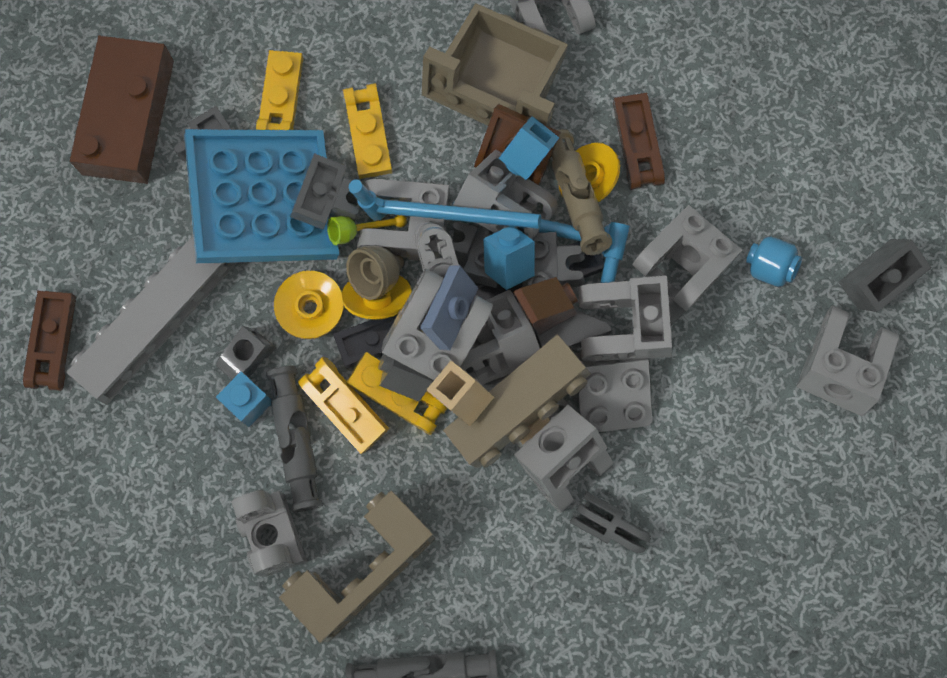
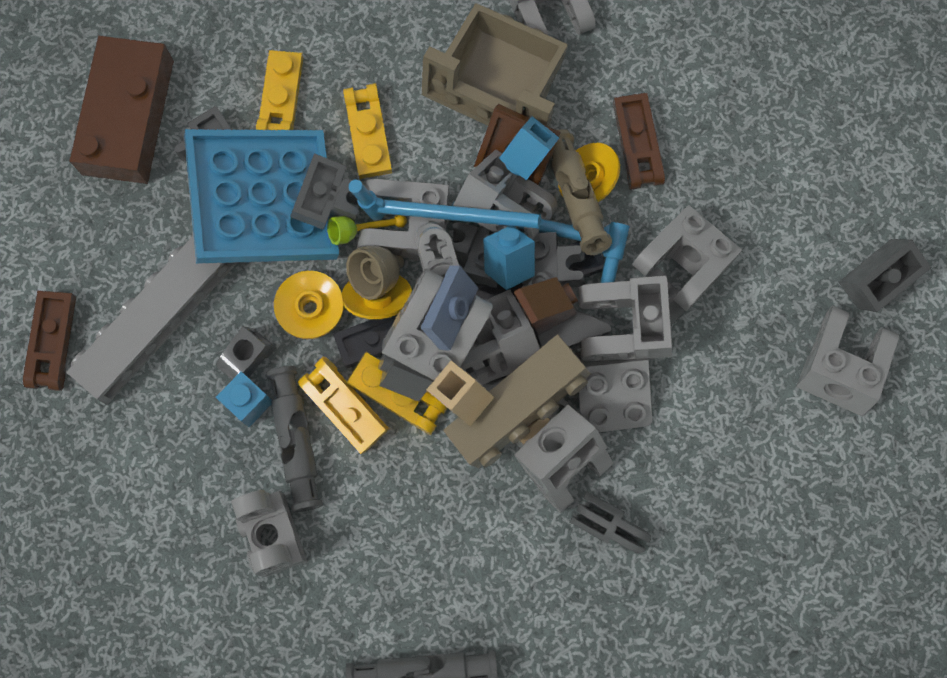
(317, 603): dark tan plate -> none
(774, 261): dark azure head -> none

